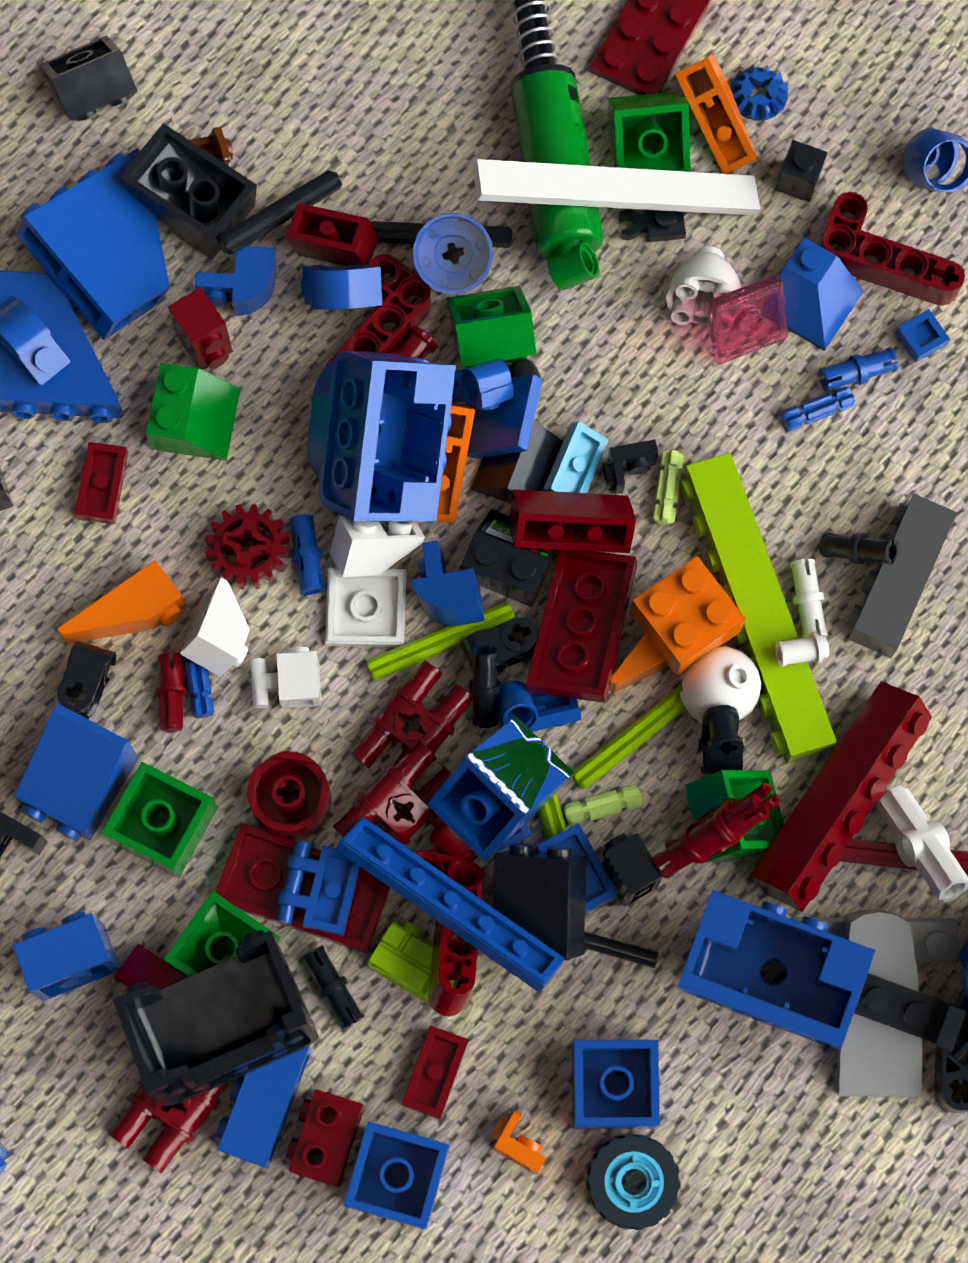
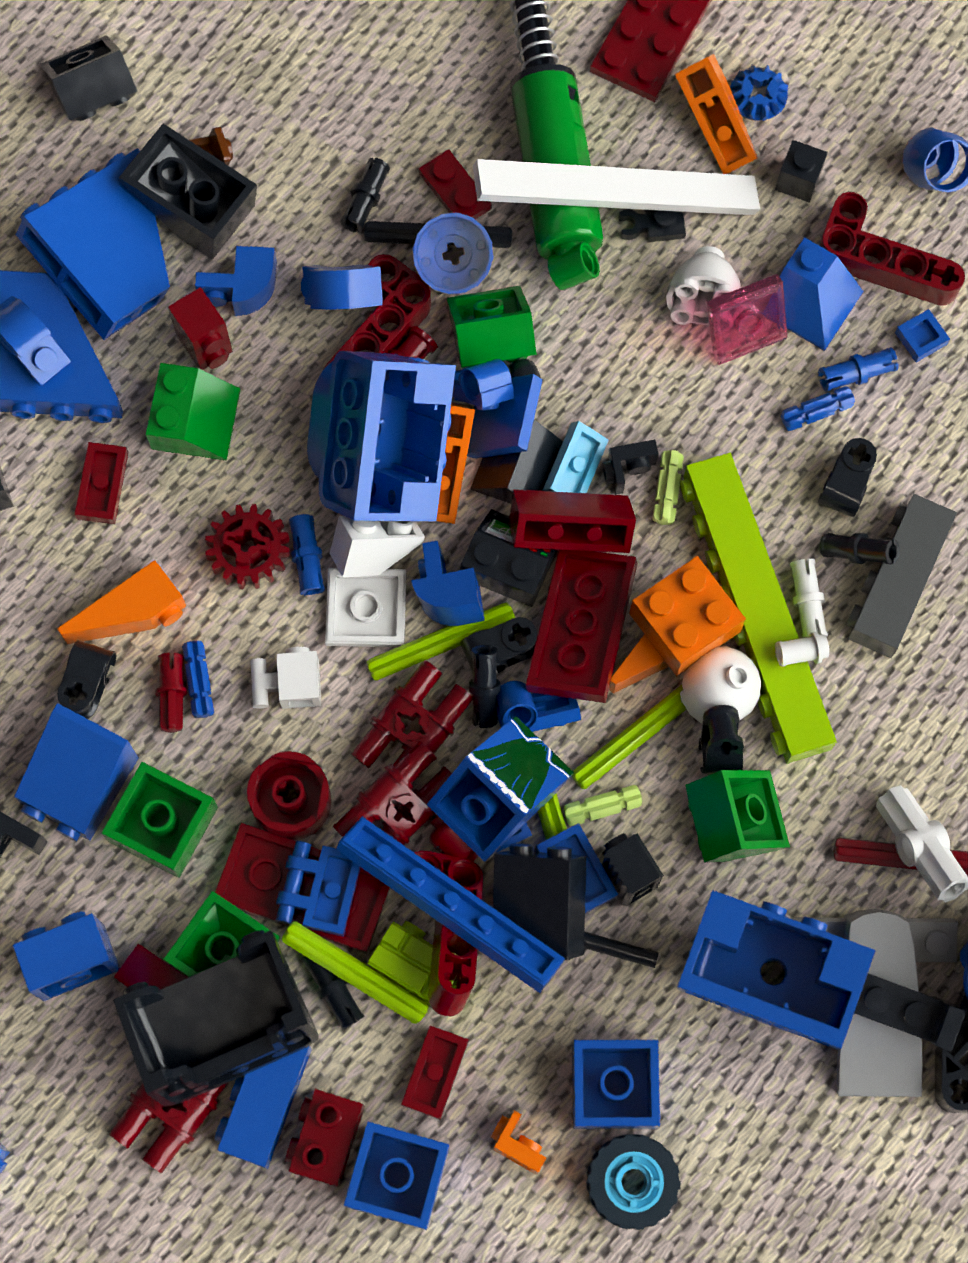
(217, 631): white slope -> none
(278, 212): black axle -> none
(332, 236): dark red brick -> none
(355, 972): none -> lime axle
(365, 195): none -> black pin
(453, 186): none -> dark red plate
(651, 131): green slope -> none
(716, 830): dark red pin -> none
(841, 796): dark red brick -> none
(848, 481): none -> black piece

